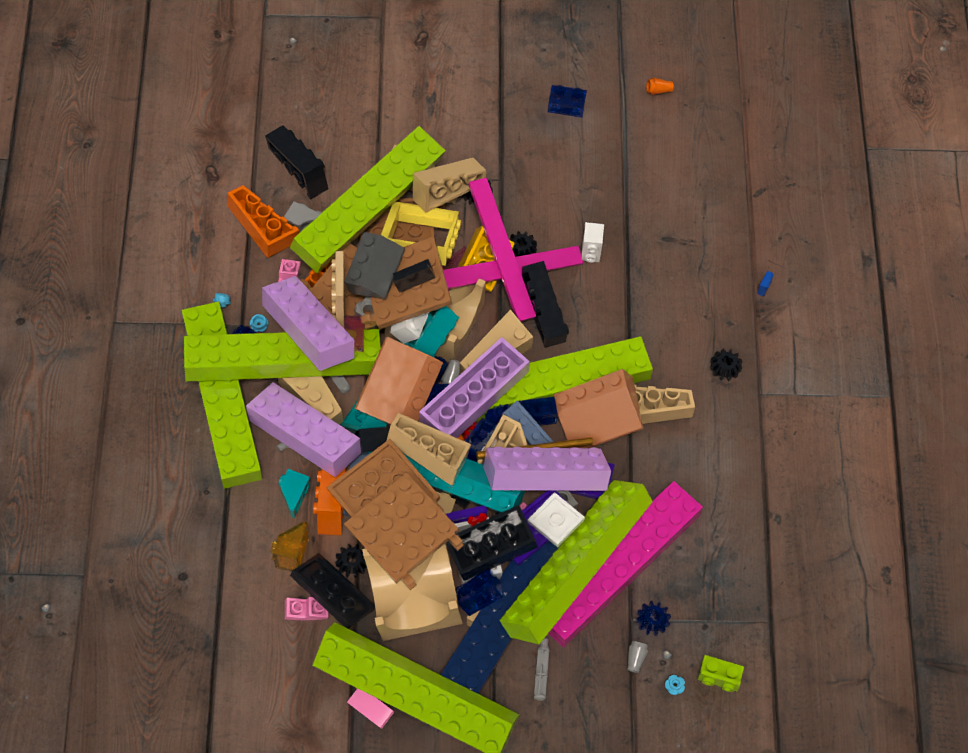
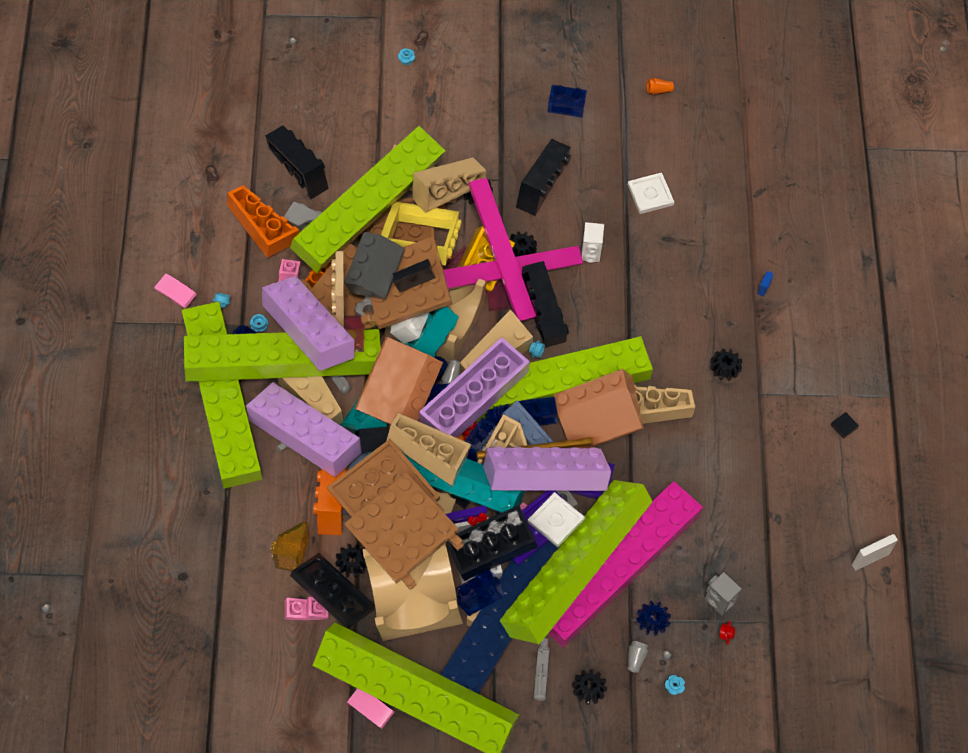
(175, 291): none -> bright pink slope
(294, 489): teal slope -> none
(406, 60): none -> medium azure plate
(497, 298): none -> clear pink tile
(537, 349): none -> medium azure plate
(542, 176): none -> black wedge
(582, 689): none -> black gear
(650, 193): none -> white tile
(720, 673): lime bracket -> none
(722, 593): none -> light grey brick
(727, 632): none -> red plate
(844, 425): none -> black tile
(874, 552): none -> white tile

